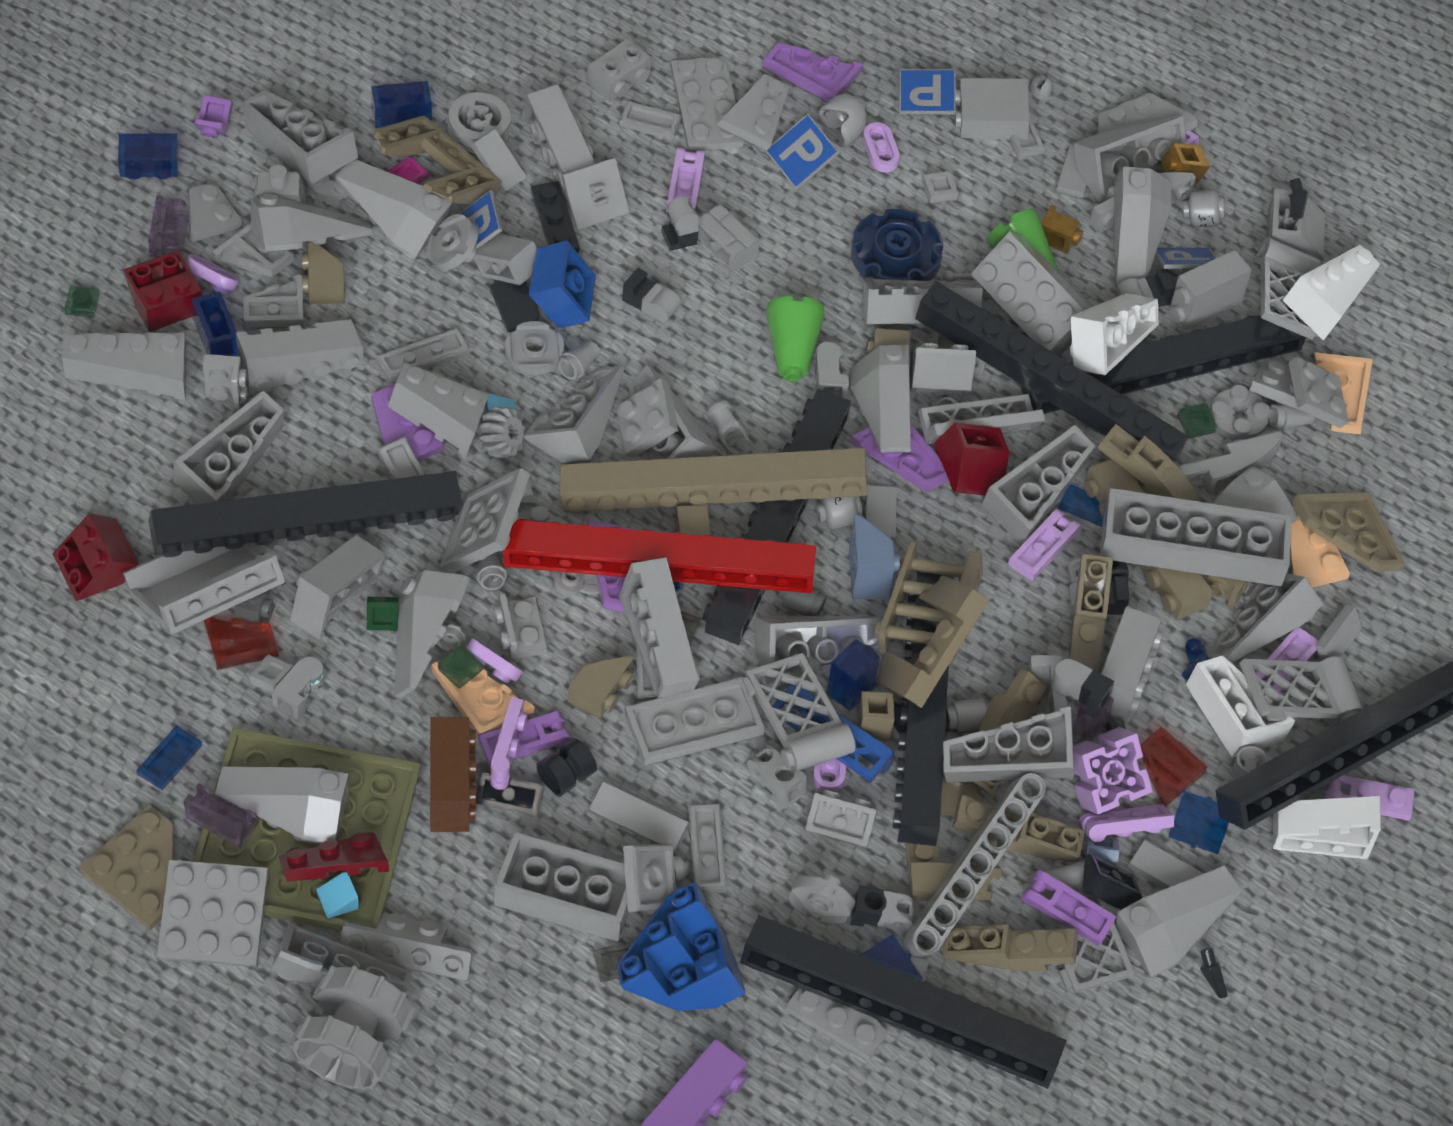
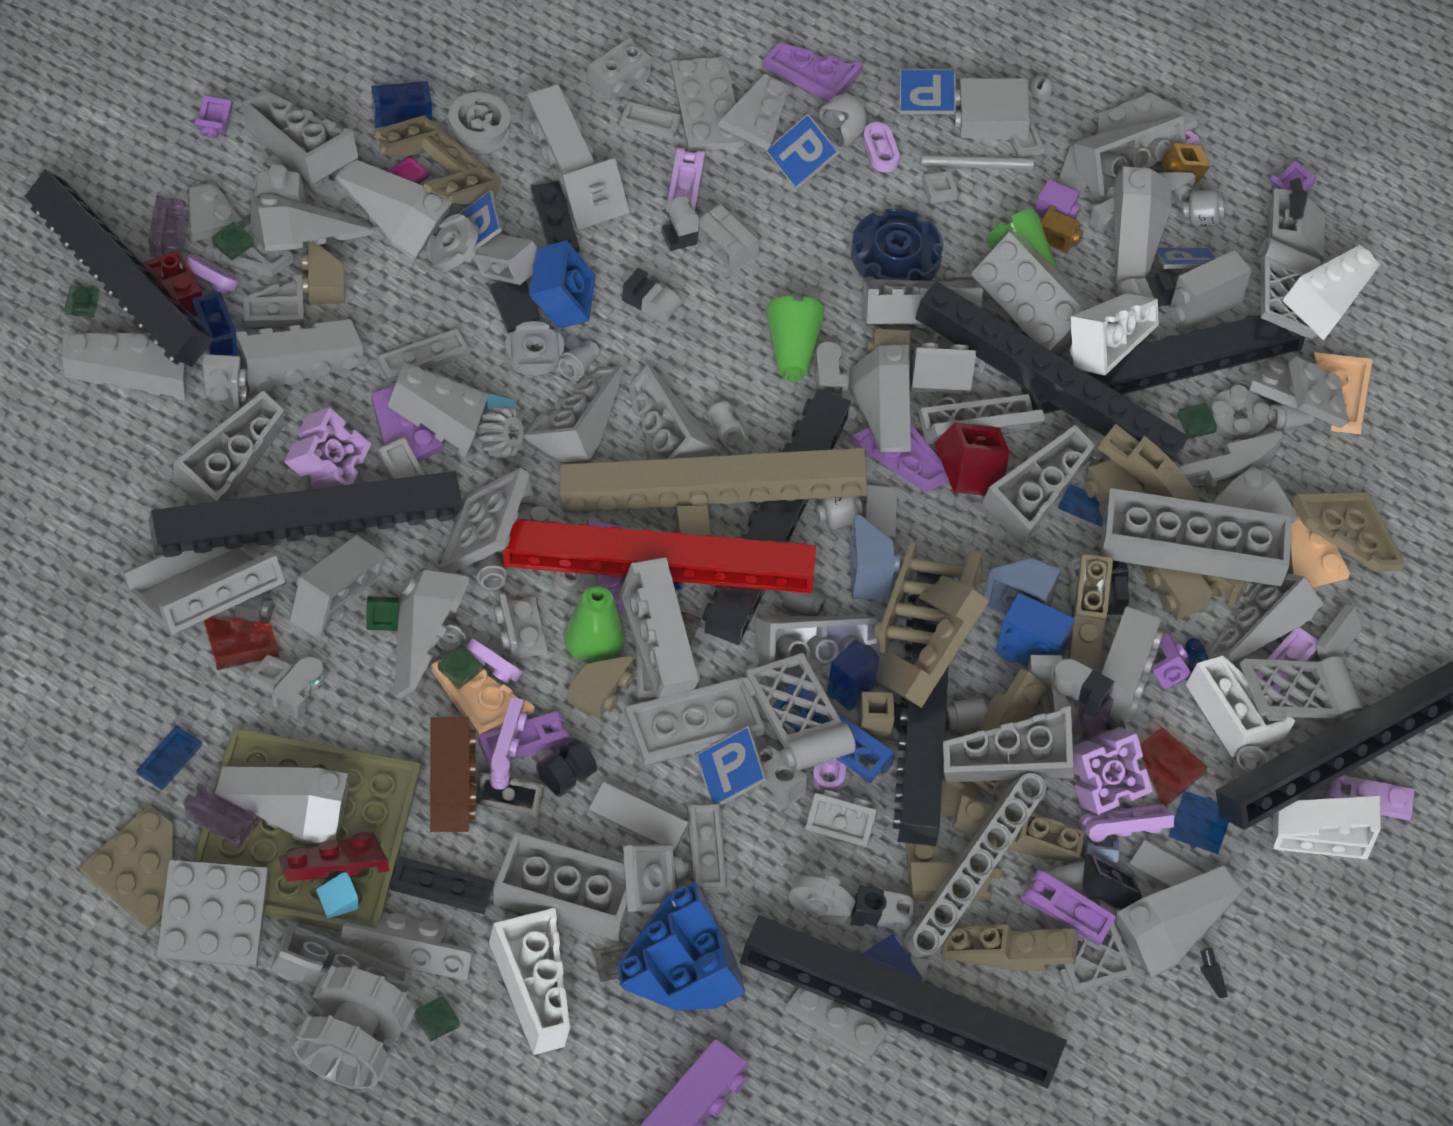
(94, 556): dark red slope -> none
(118, 269): none -> black brick
(148, 155): clear blue brick -> none
(232, 240): none -> clear green plate
(327, 450): none -> lavender brick
(437, 1018): none -> clear green plate
(442, 885): none -> black plate
(498, 160): light grey tile -> none
(533, 974): none -> white wedge
(595, 627): none -> bright green cone
(647, 418): light grey plate -> none
(731, 766): none -> blue piece
(977, 162): none -> light grey bar
(1028, 577): none -> sand blue slope
(1033, 630): none -> blue brick
(1044, 545): lavender plate -> none
(1059, 196): none -> medium lavender brick
(1174, 667): none -> medium lavender bracket
(1294, 171): none -> medium lavender bracket

